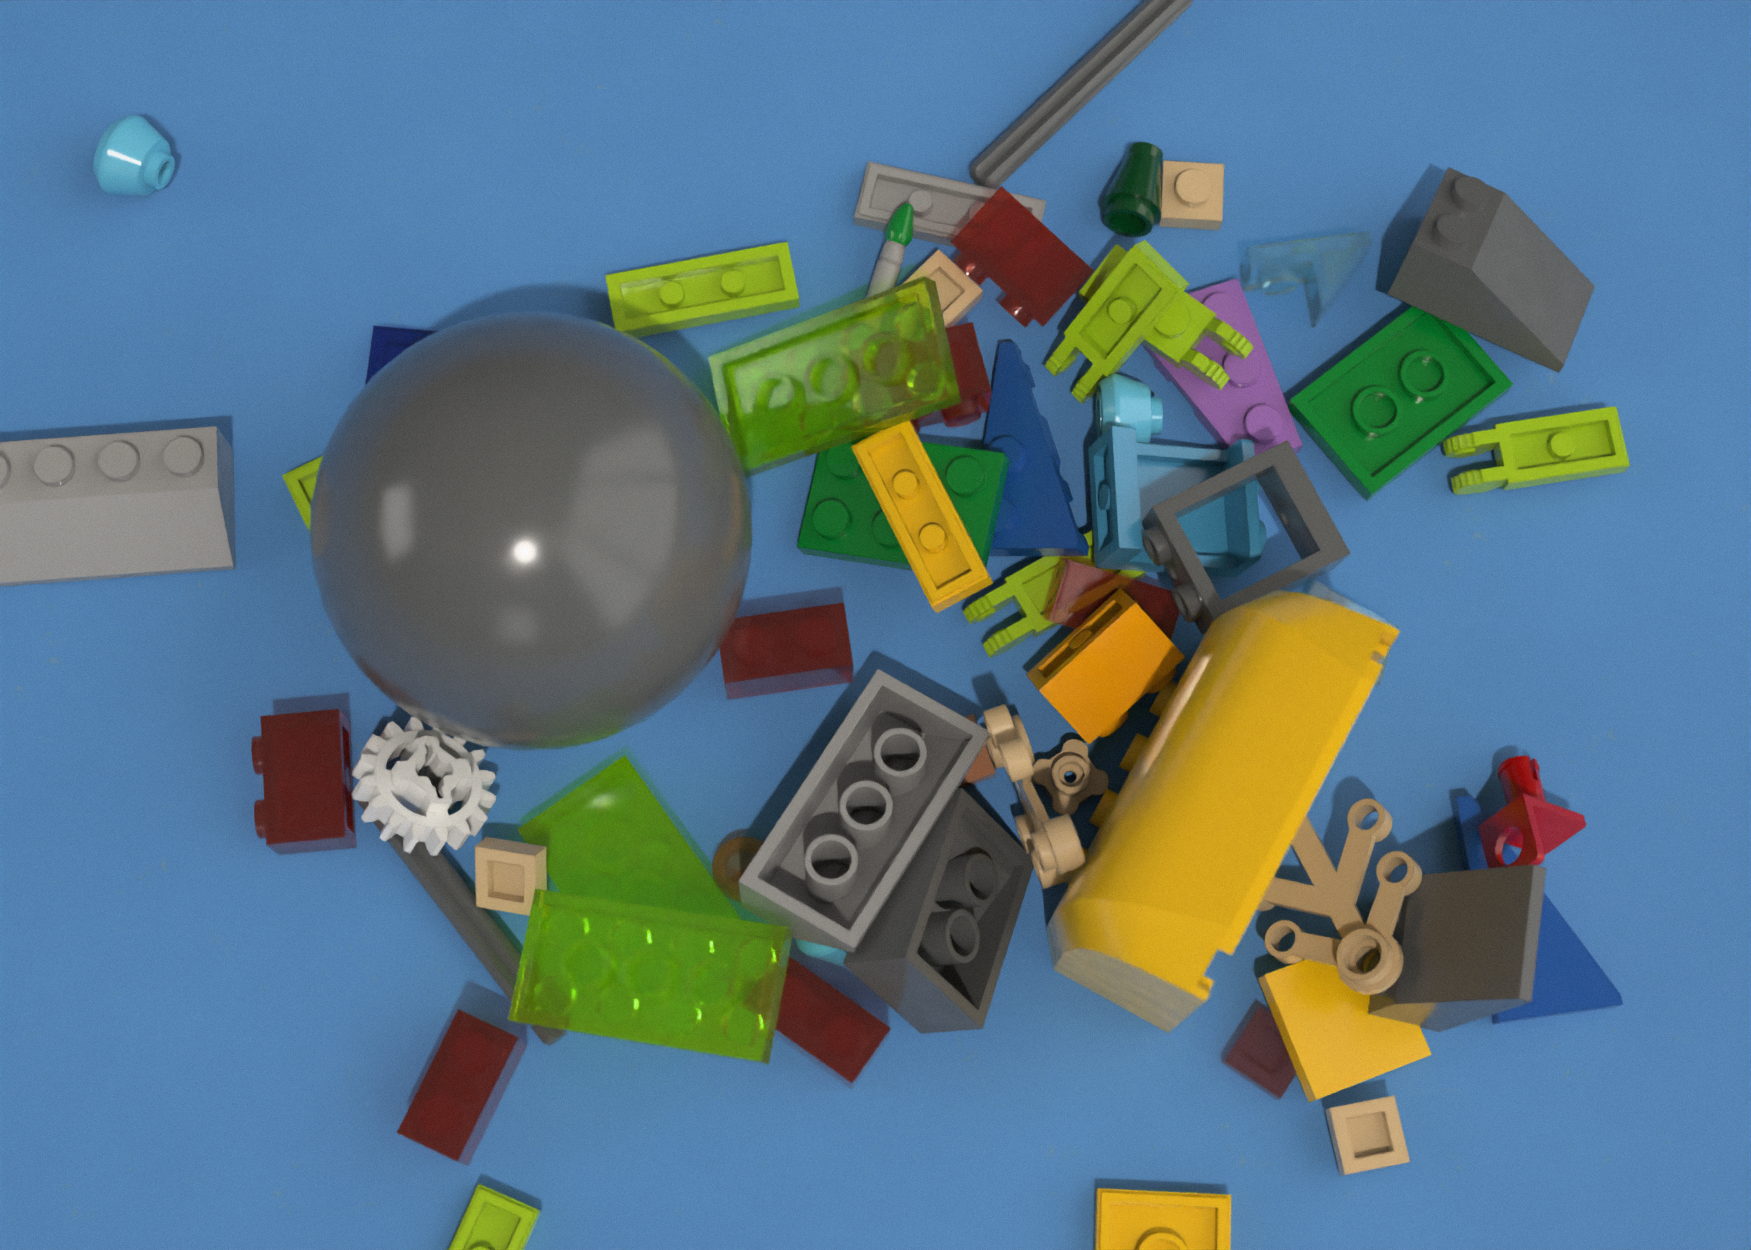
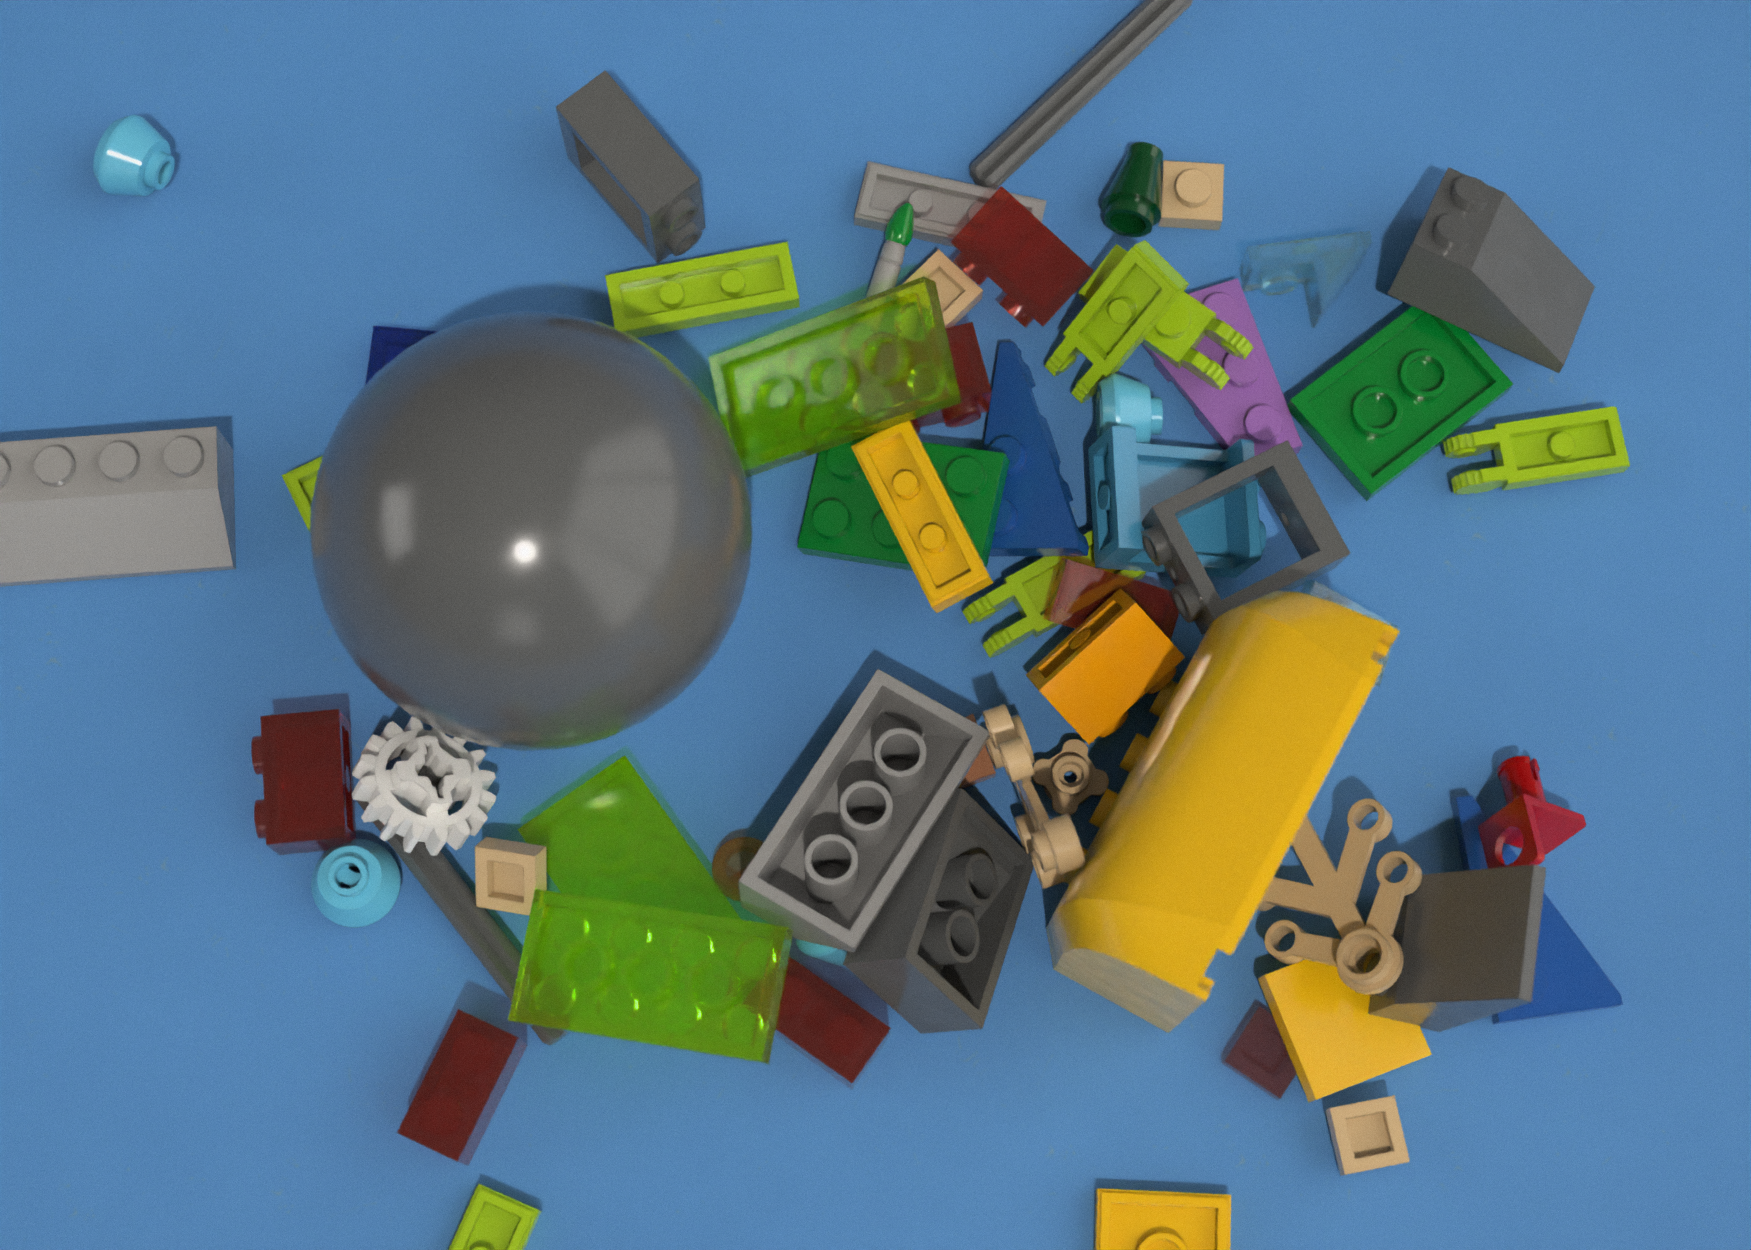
(371, 890): none -> medium azure cone
(632, 167): none -> dark grey window
(787, 651): clear red brick -> none

